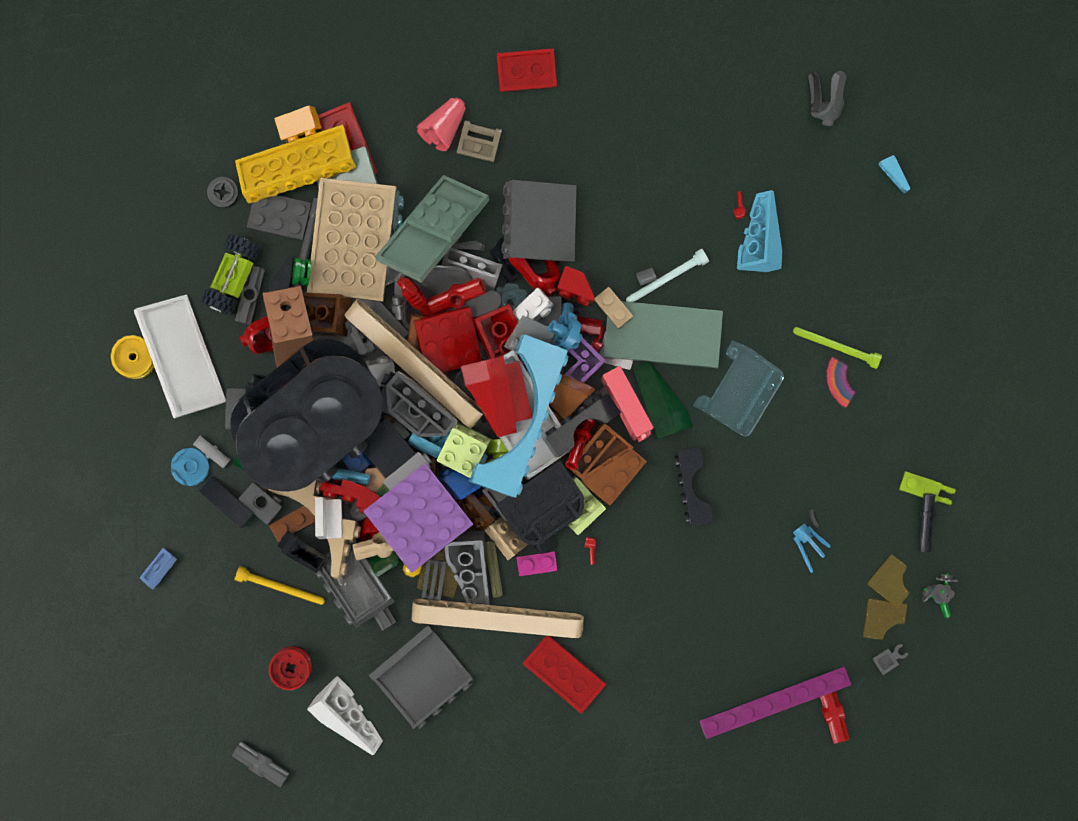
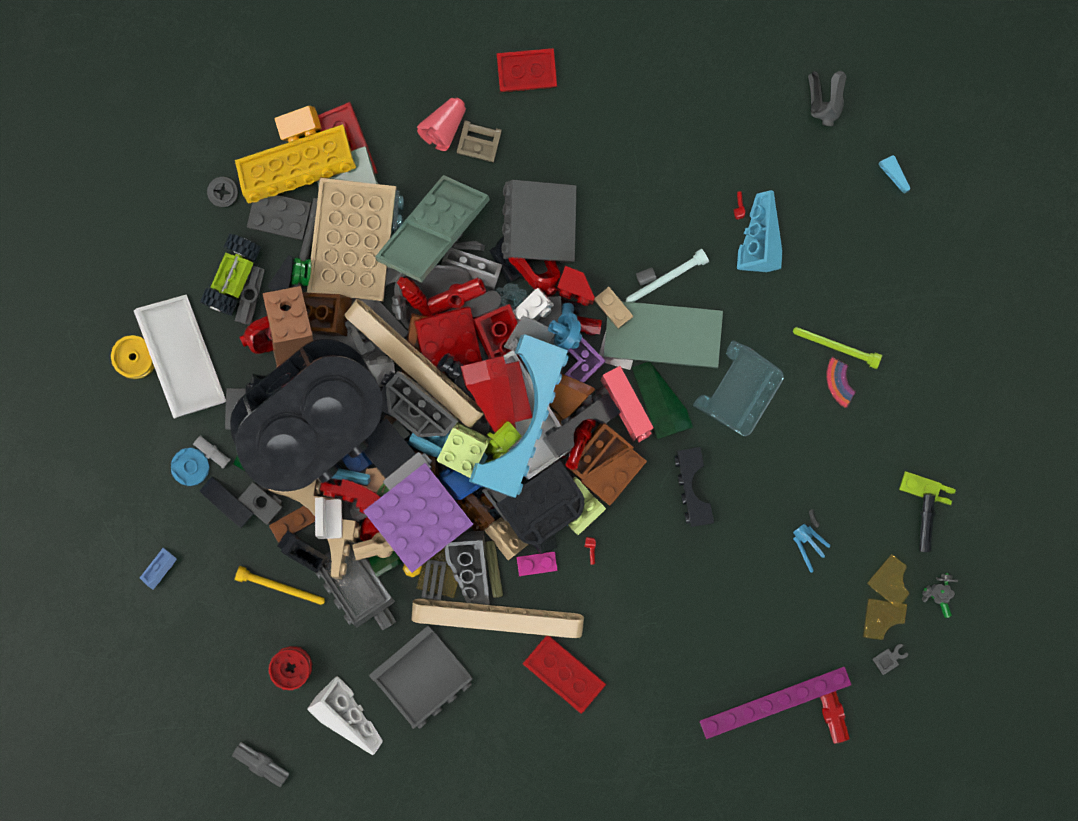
(450, 366): none -> black wheel
(504, 437): none -> lime bracket
(595, 344): red hand -> none

